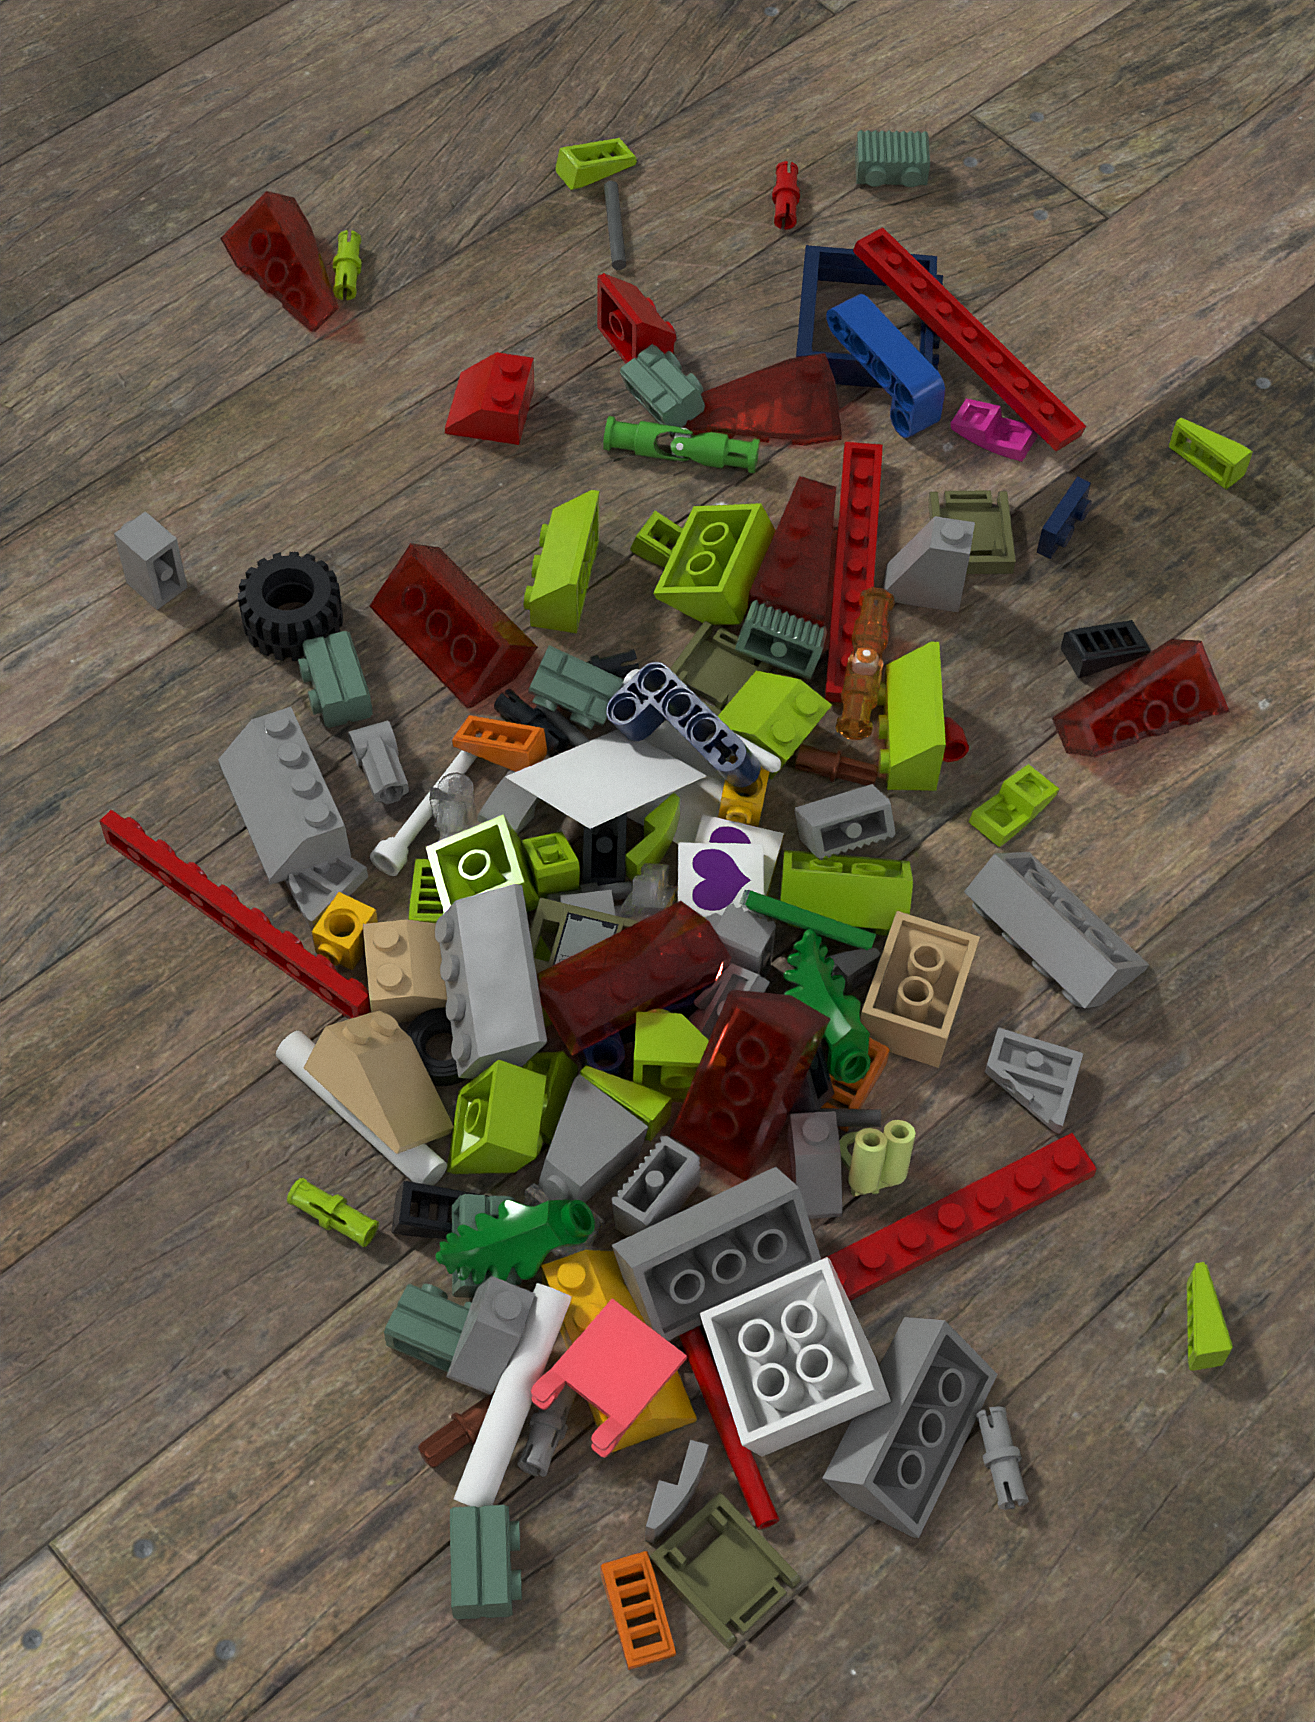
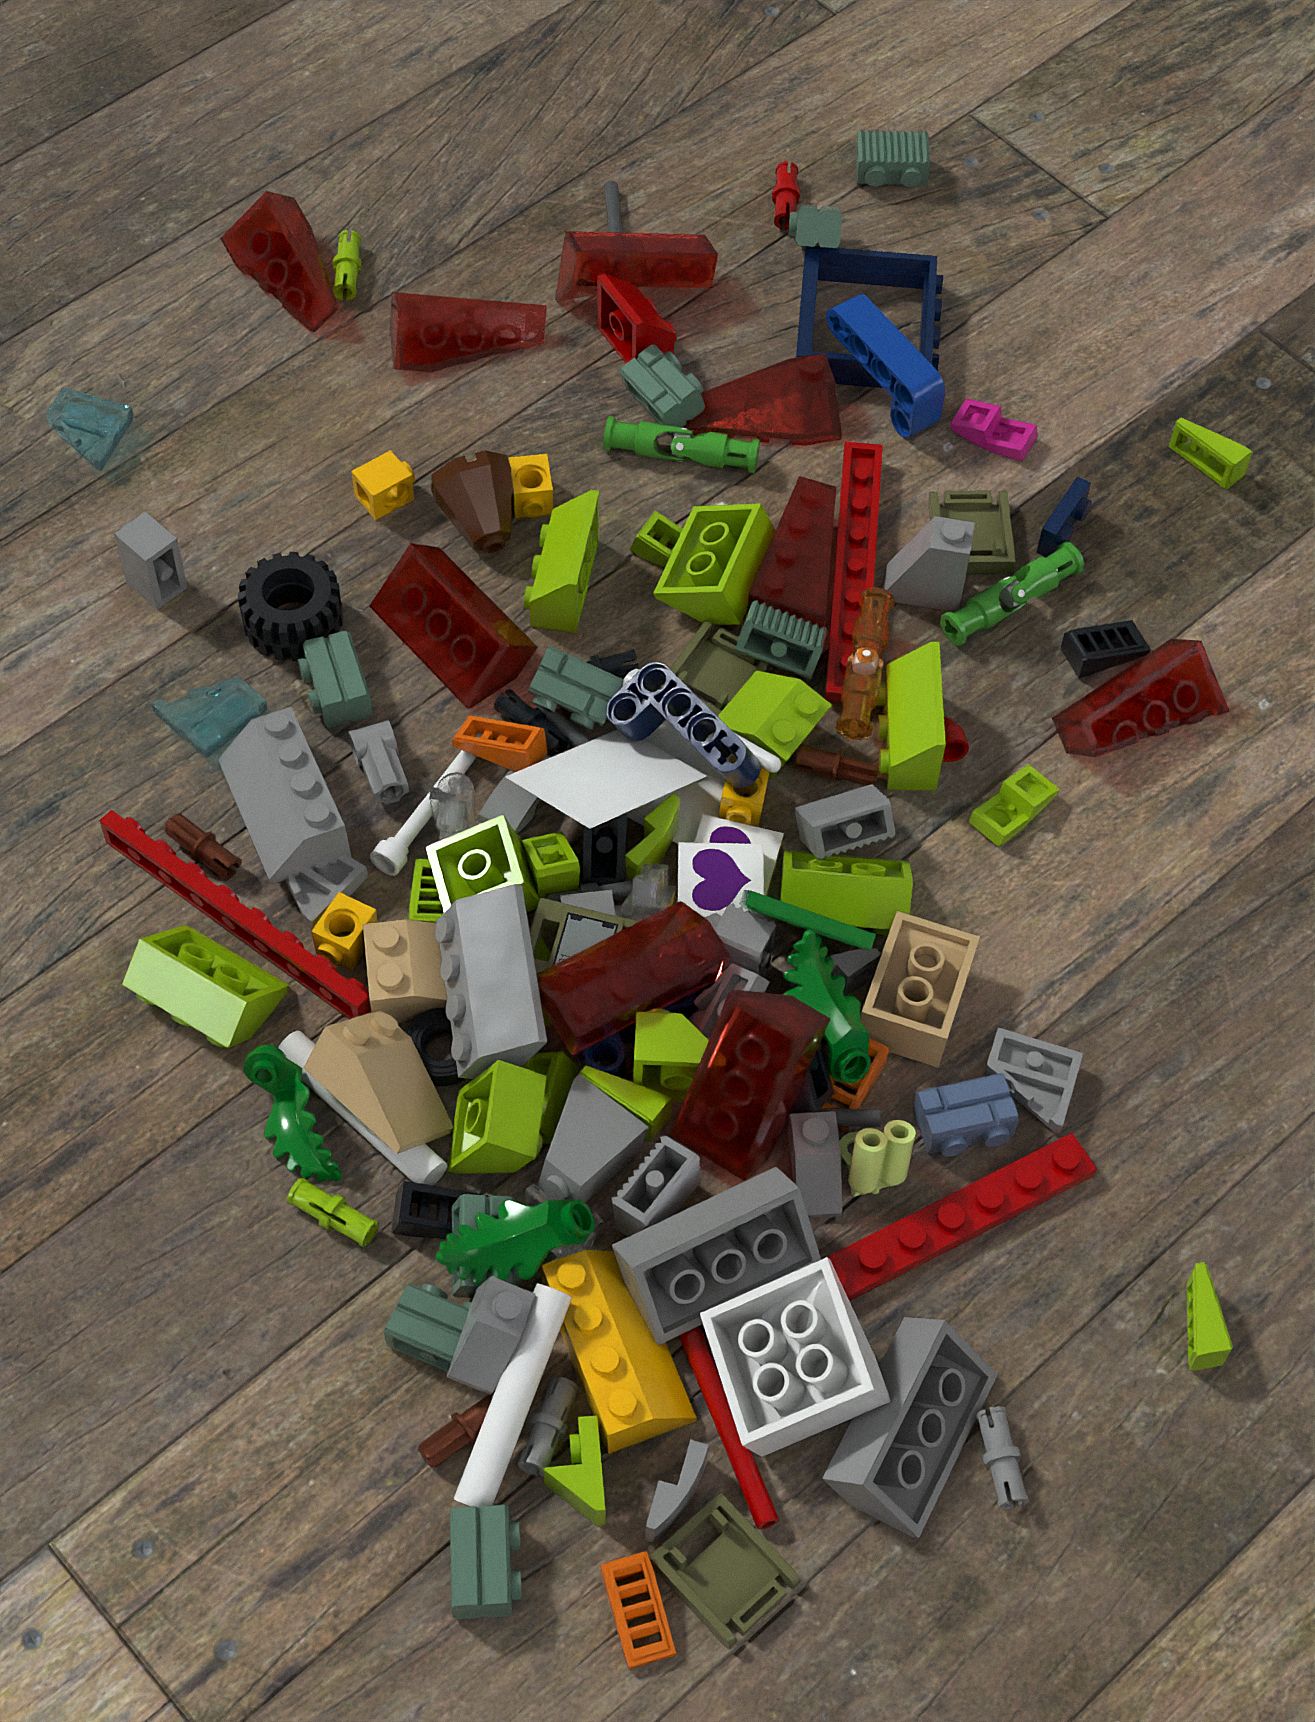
(89, 424): none -> clear light blue wing
(202, 846): none -> copper axle
(203, 985): none -> lime slope
(212, 713): none -> clear light blue wing
(288, 1117): none -> green plant
(383, 484): none -> yellow brick
(451, 331): none -> clear red wedge
(477, 498): none -> reddish brown cone
(493, 399): red slope -> none
(531, 486): none -> yellow brick
(581, 164): lime slope -> none
(581, 1483): none -> lime slope
(616, 1368): coral flag -> none
(636, 259): none -> clear red wedge
(816, 225): none -> sand green brick
(966, 1115): none -> sand blue brick
(969, 339): red plate -> none
(1030, 581): none -> bright green piece
(1054, 928): light grey slope -> none

